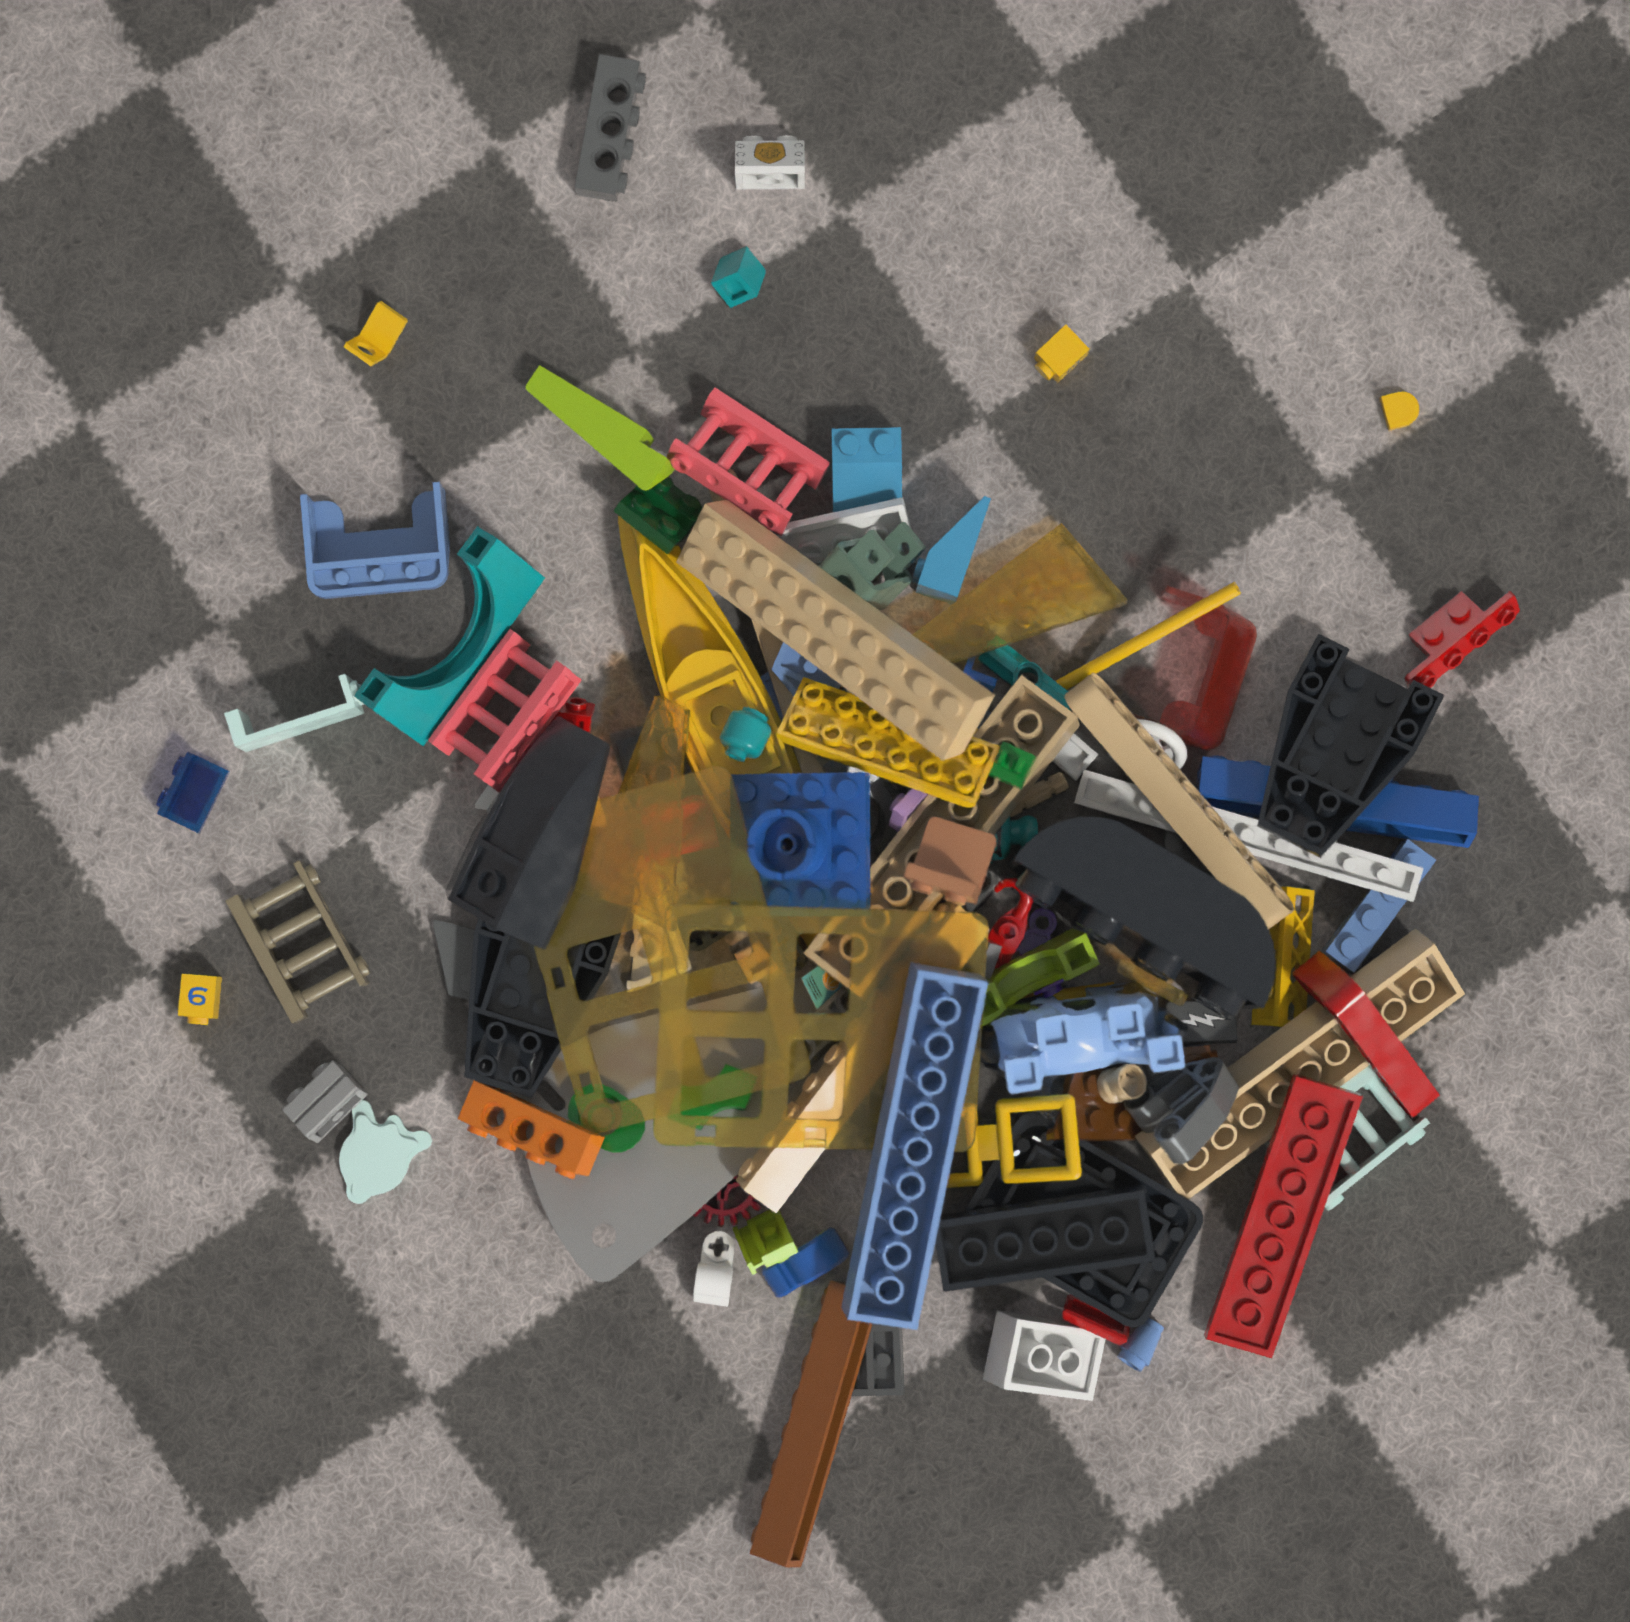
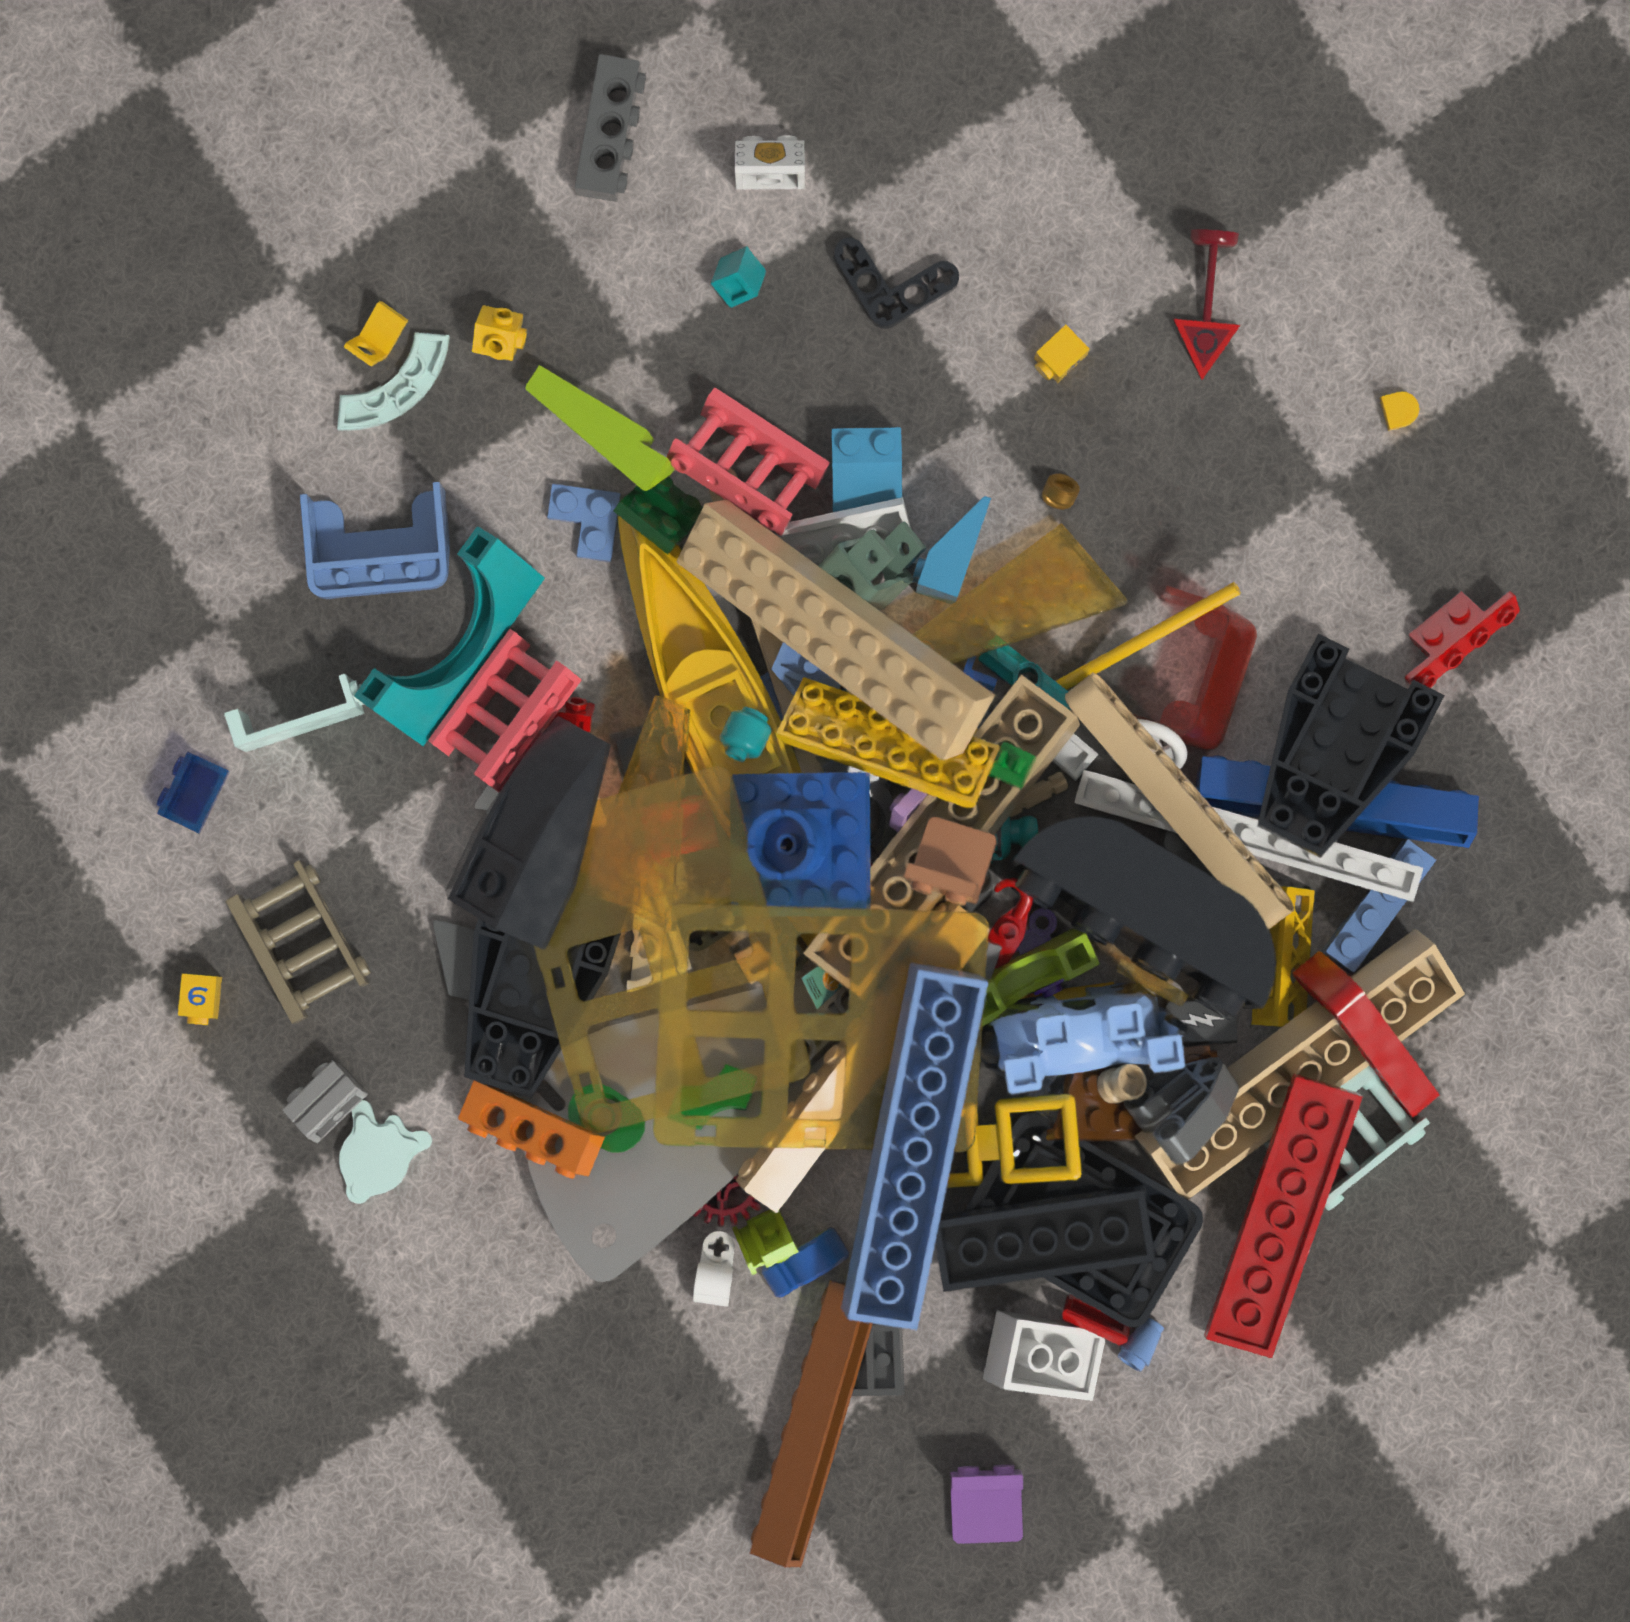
(402, 391): none -> light aqua tile
(498, 333): none -> yellow brick
(594, 513): none -> medium blue plate
(882, 293): none -> black beam
(986, 1504): none -> medium lavender bracket
(1060, 491): none -> pearl gold tile
(1205, 338): none -> dark red piece

